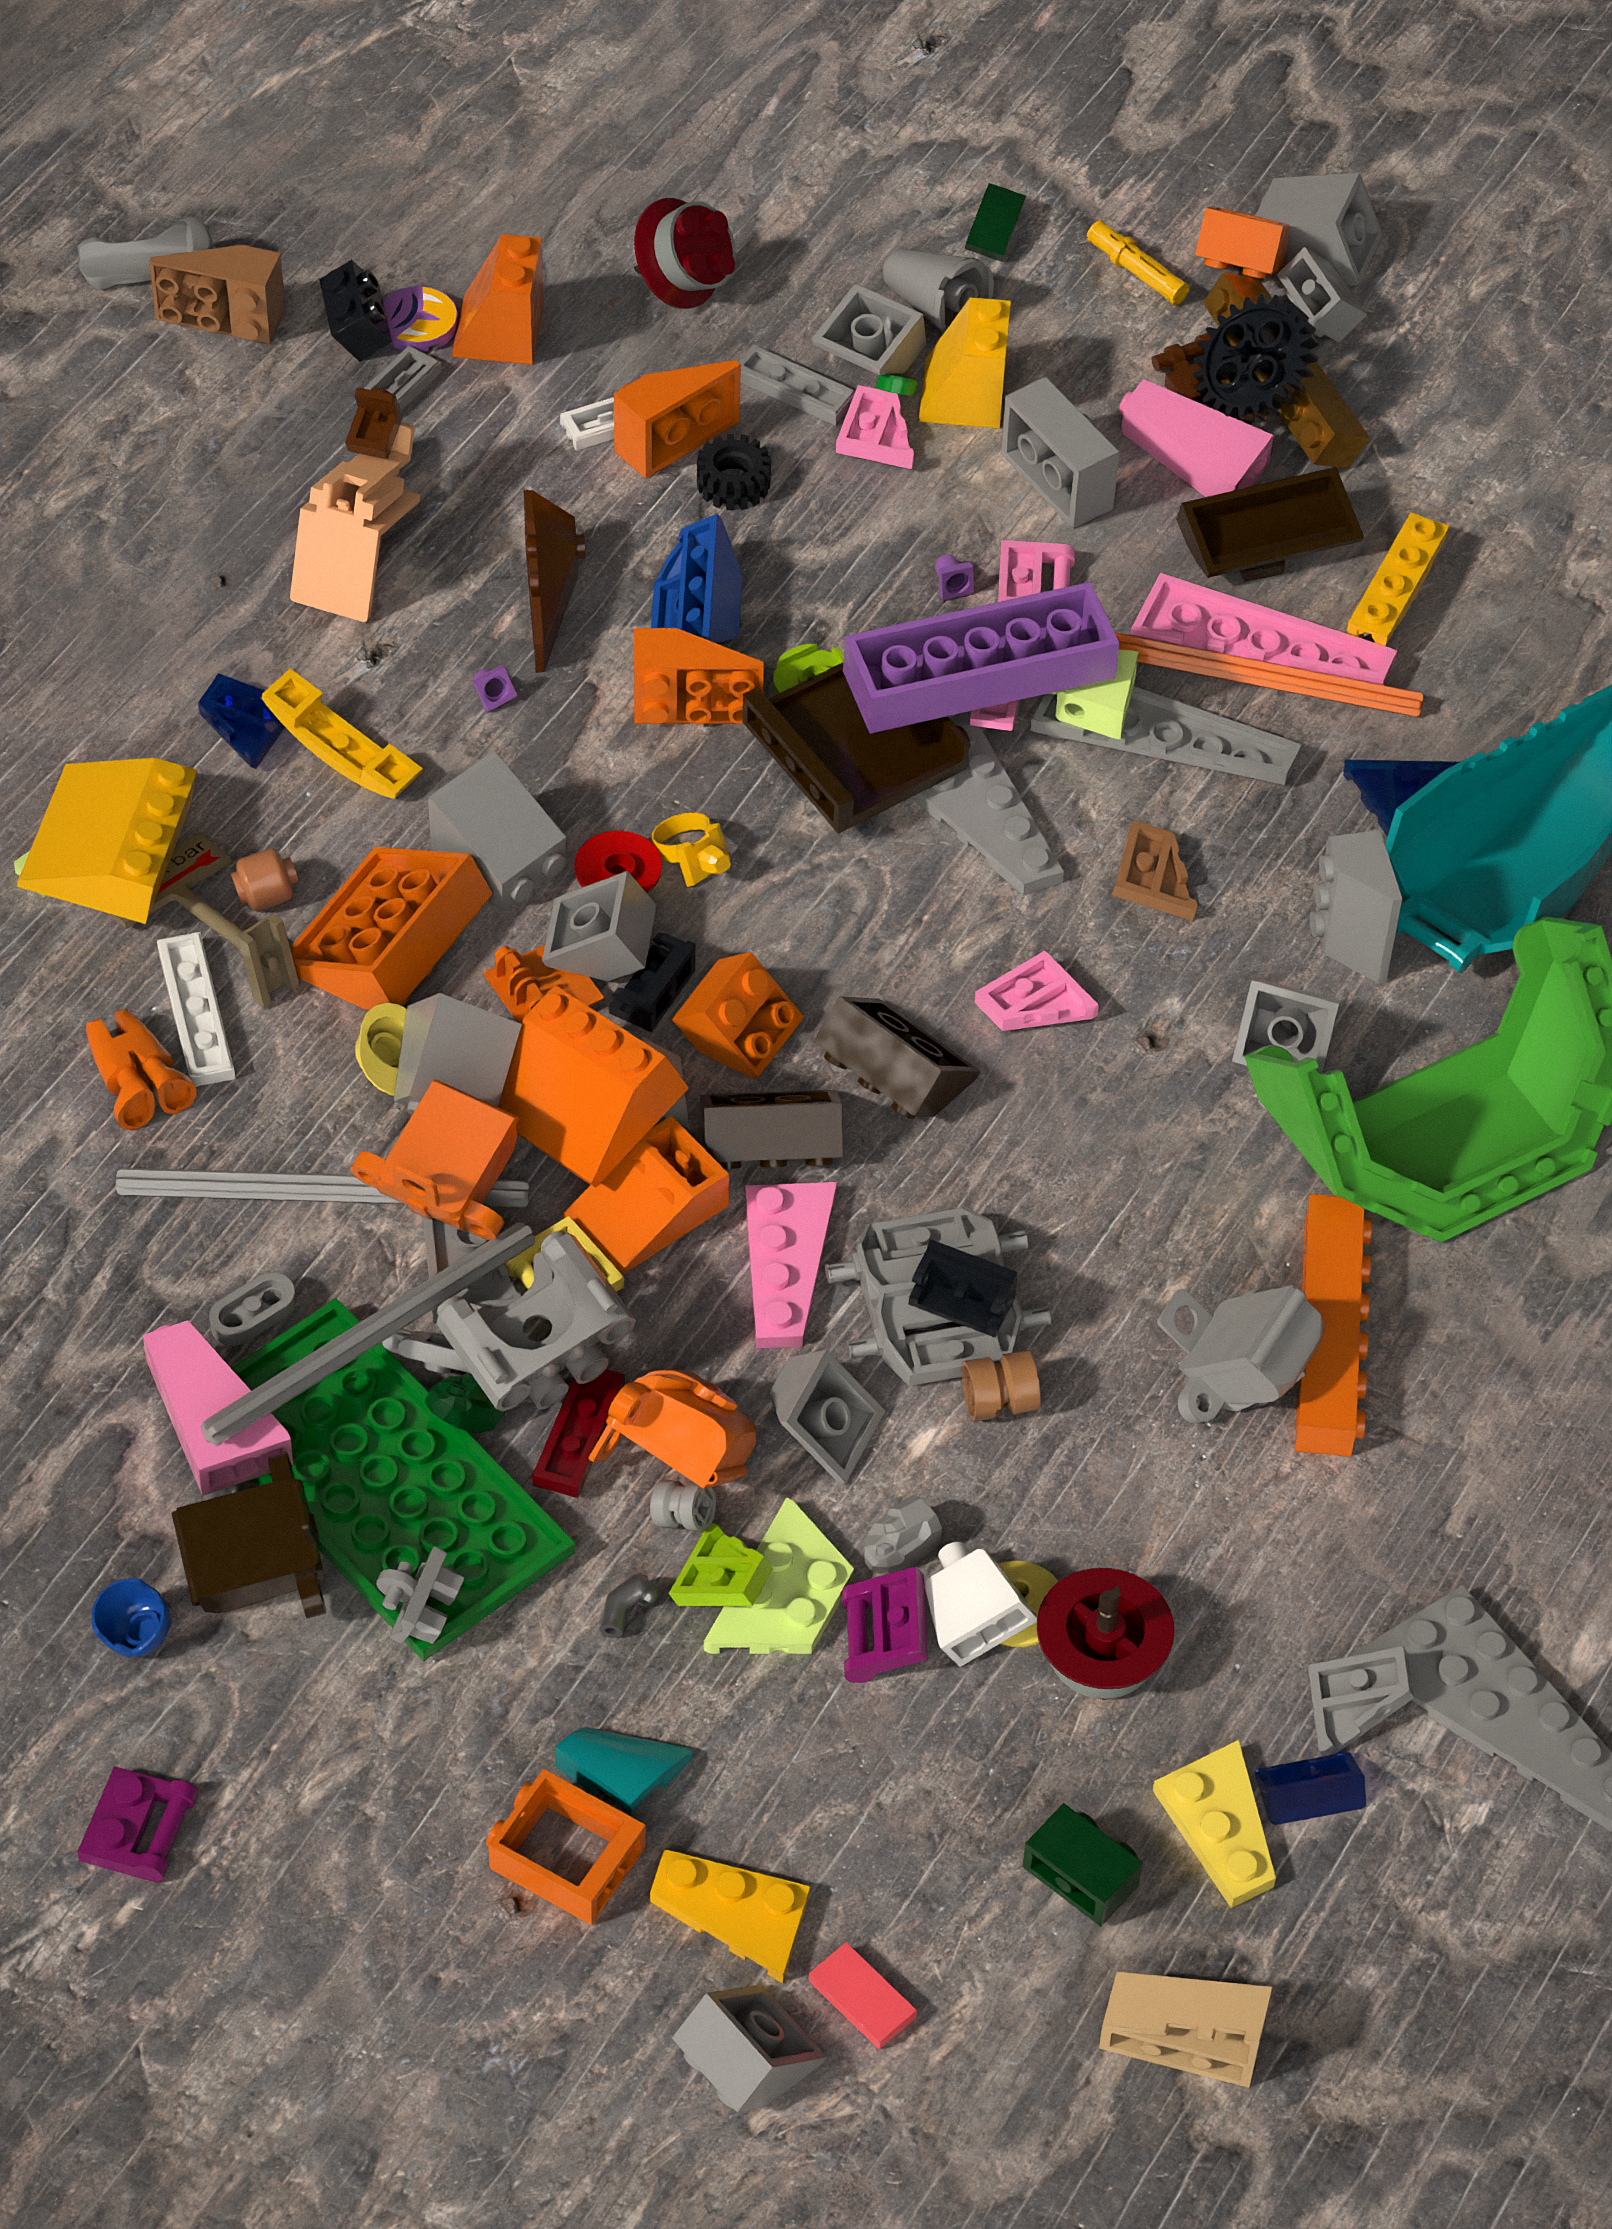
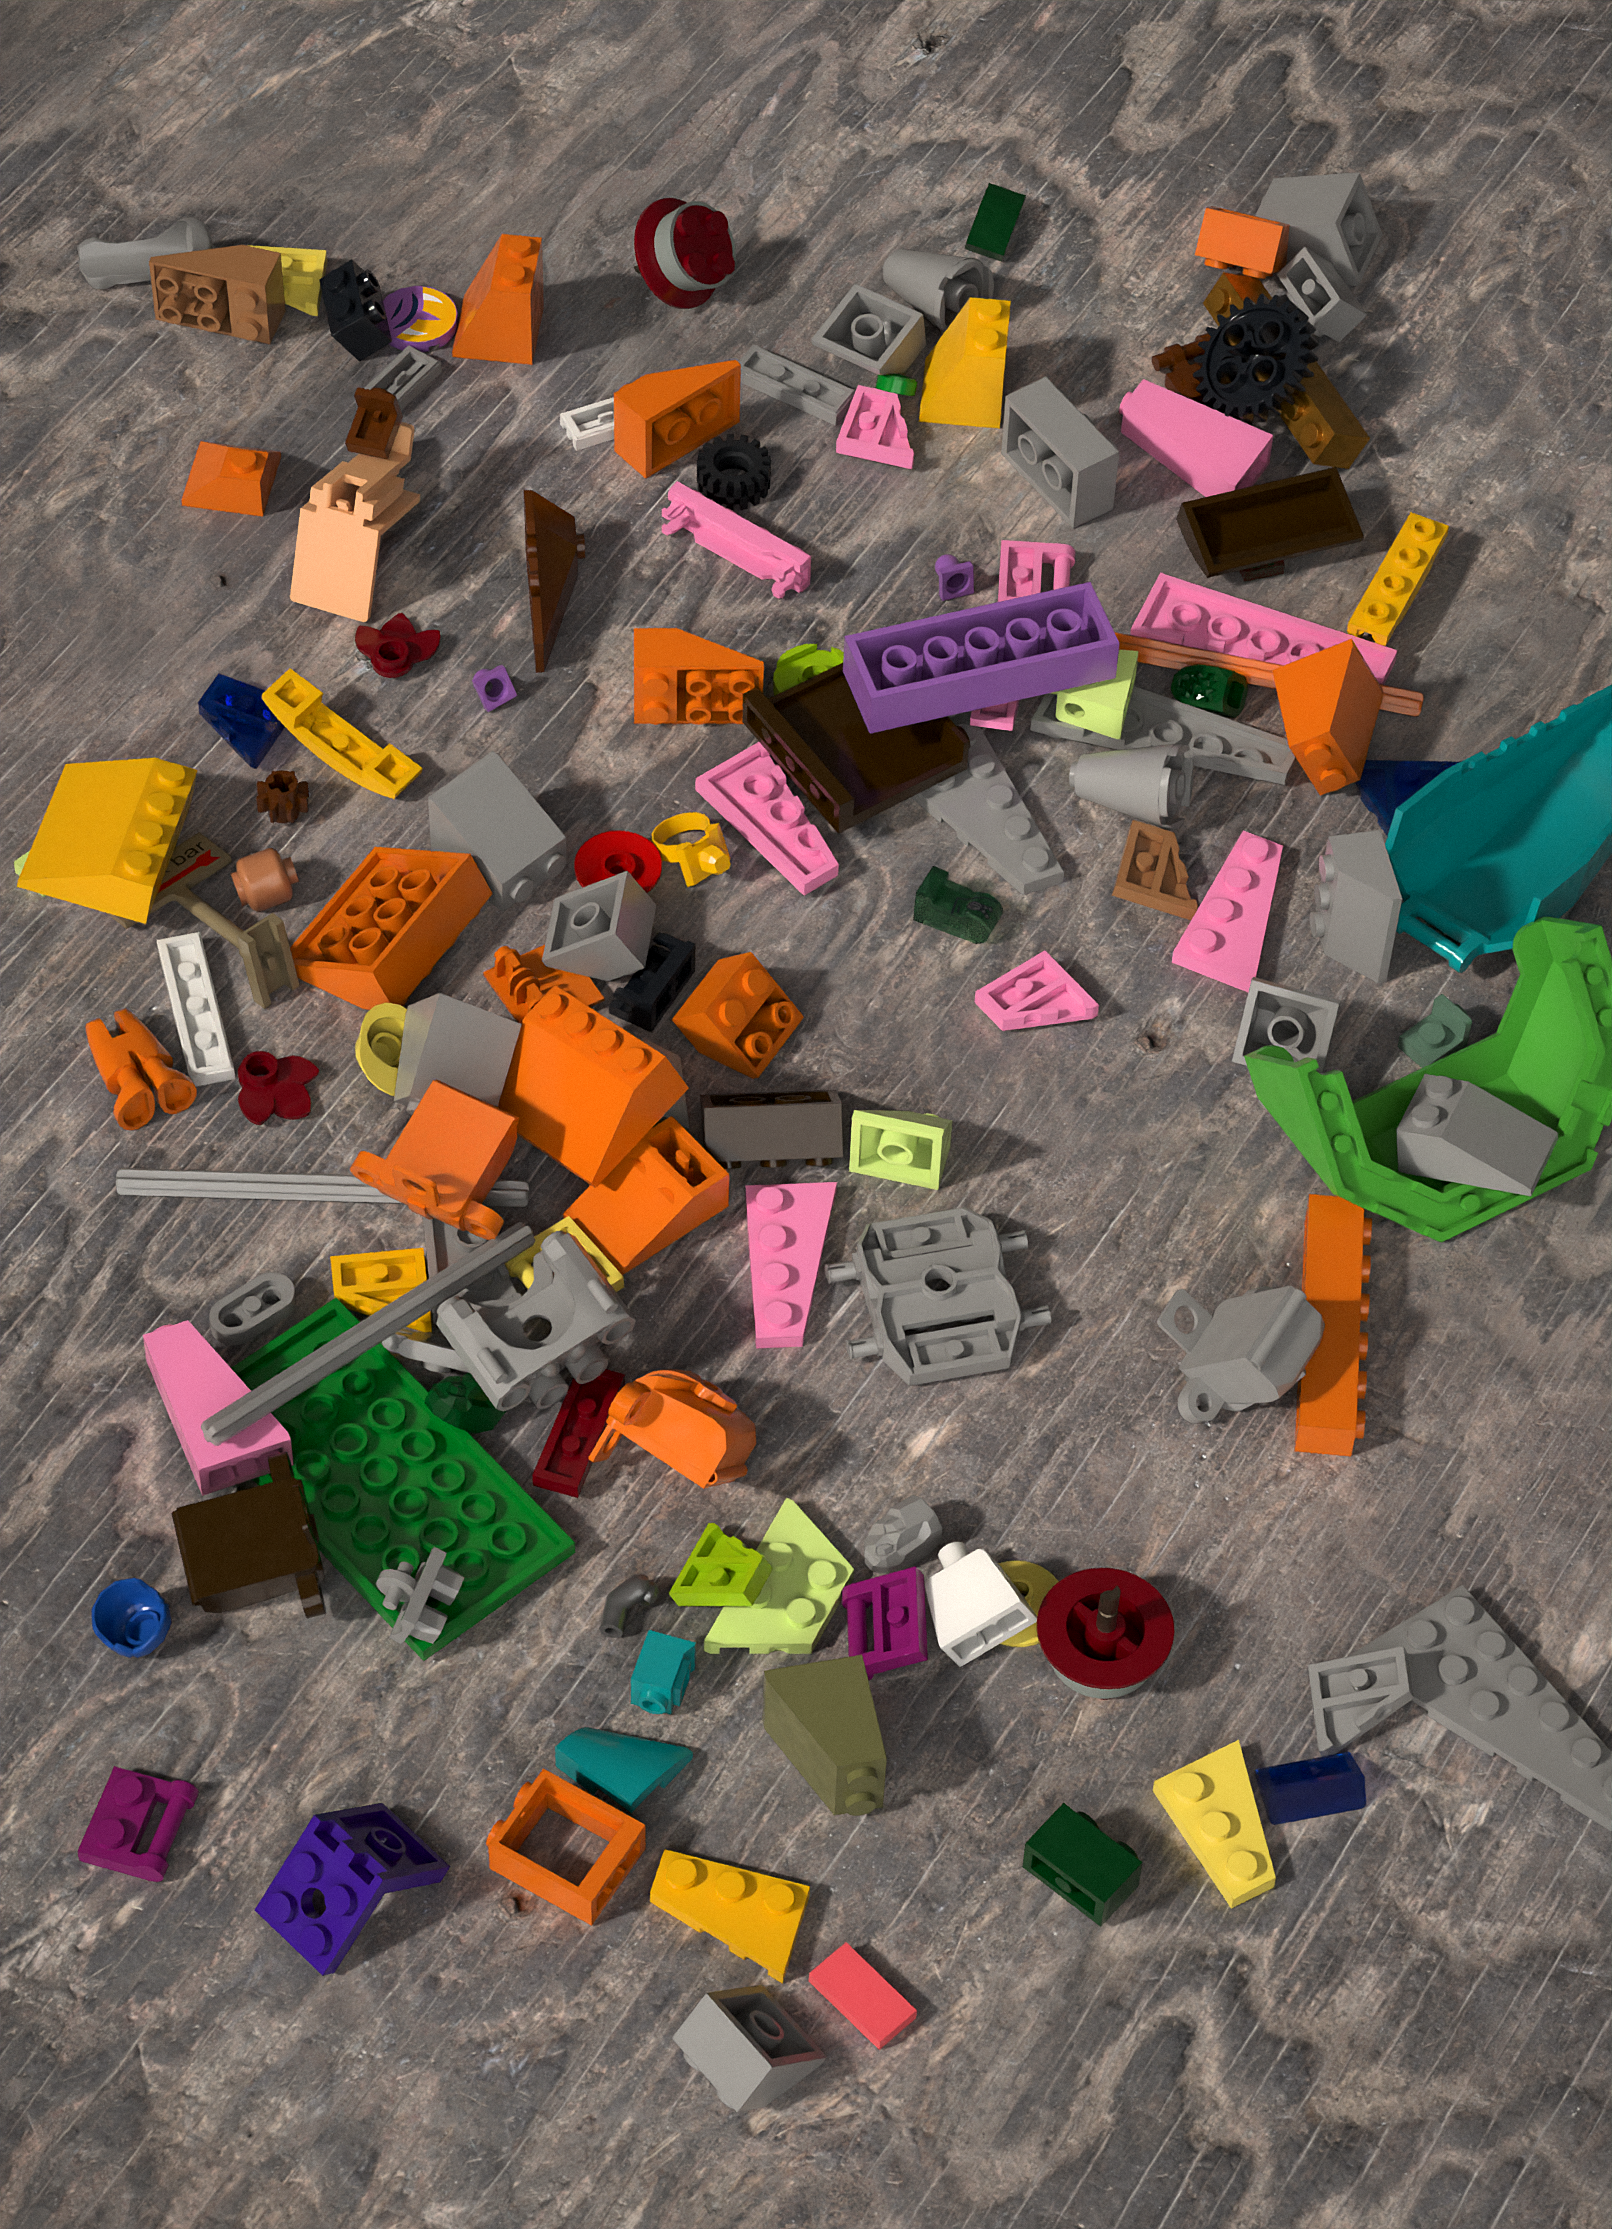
(231, 478): none -> orange slope
(279, 1090): none -> dark red plate
(282, 796): none -> reddish brown gear
(301, 276): none -> light yellow wing
(354, 1862): none -> dark purple bracket
(377, 1278): none -> yellow wing
(396, 646): none -> dark red plate
(662, 1672): none -> teal window
(684, 1505): light grey wheel -> none
(700, 584): blue wedge -> none
(737, 540): none -> bright pink piece
(766, 813): none -> bright pink wing
(826, 1411): light grey slope -> none
(829, 1731): none -> olive slope
(893, 1056): dark brown slope -> none
(900, 1146): none -> yellowish green slope
(956, 908): none -> clear green leg
(963, 1288): black hinge -> none
(1001, 1385): medium nougat wheel -> none
(1125, 253): yellow pin -> none
(1137, 782): none -> light grey cone
(1187, 2024): tan wedge -> none
(1211, 689): none -> dark green rock
(1233, 917): none -> bright pink wing
(1329, 713): none -> orange slope
(1437, 1034): none -> sand green bracket
(1471, 1138): none -> light grey slope

